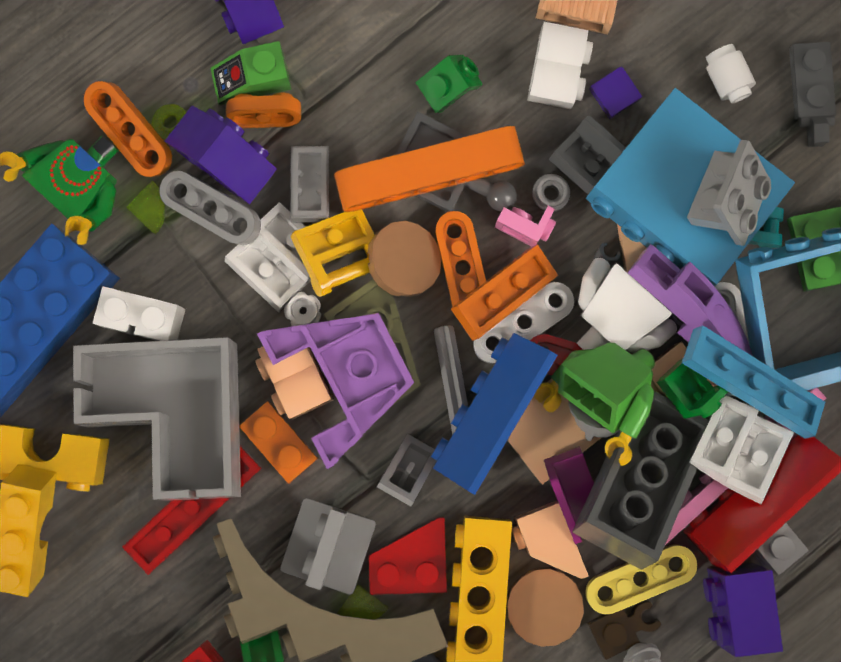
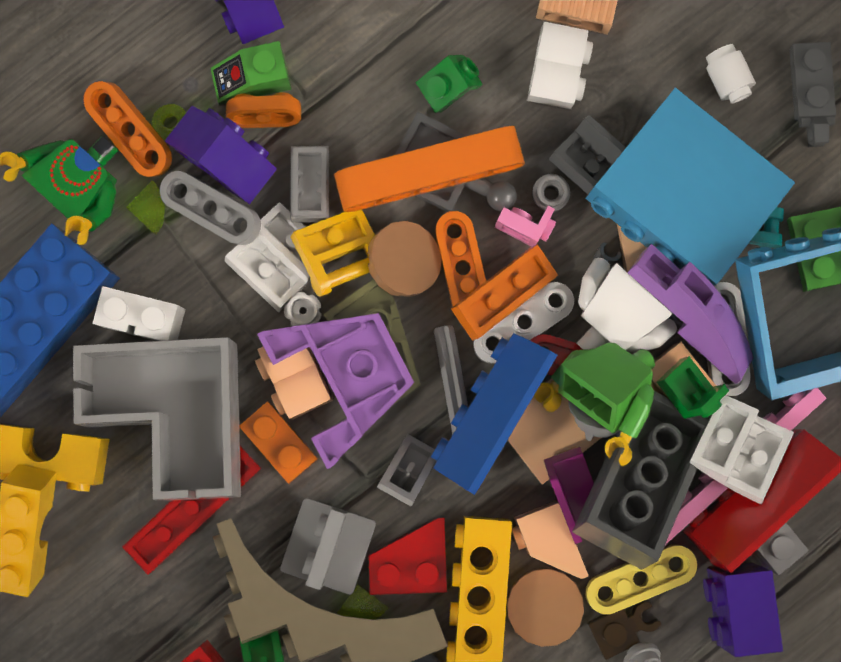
(615, 92): dark purple tile -> none
(731, 193): light grey bracket -> none
(753, 382): dark azure plate -> none

